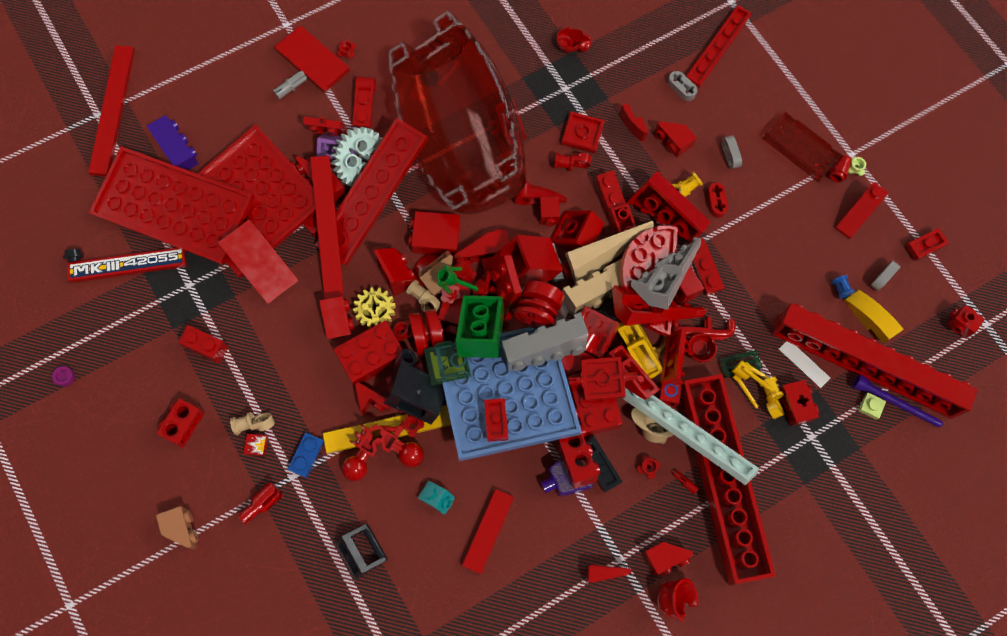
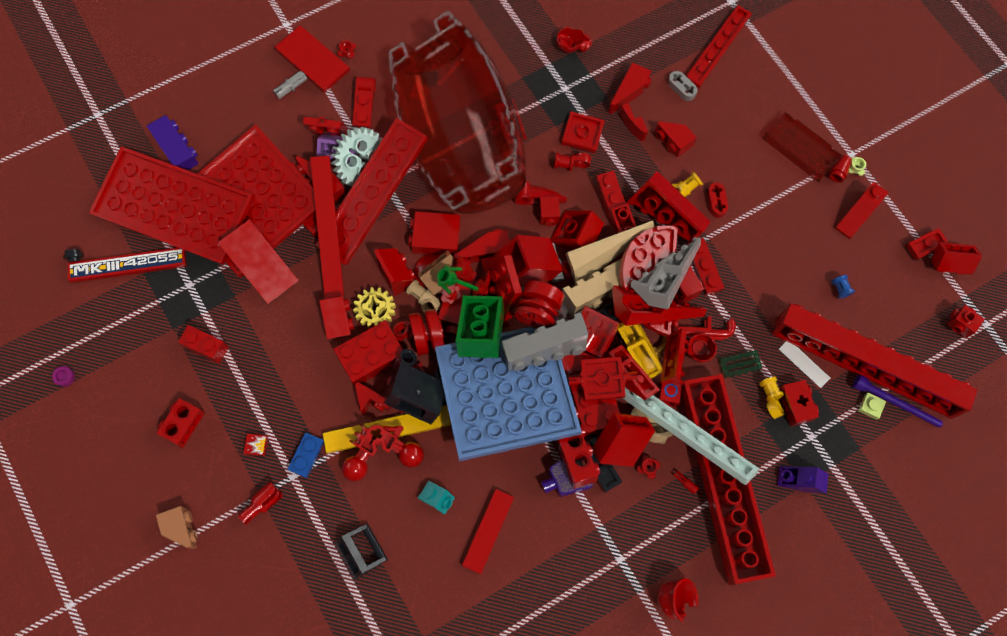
(111, 111): red tile -> none
(261, 422): tan connector -> none
(412, 431): red plate -> none
(445, 364): clear green piece -> none
(496, 420): red plate -> none
(601, 573): red slope -> none
(623, 440): none -> red brick
(631, 87): none -> red slope
(664, 556): red slope -> none
(731, 152): light grey beam -> none
(745, 370): yellow plant -> none
(803, 479): none -> dark purple slope
(873, 316): yellow slope -> none
(885, 275): light grey beam -> none
(956, 258): none -> red brick

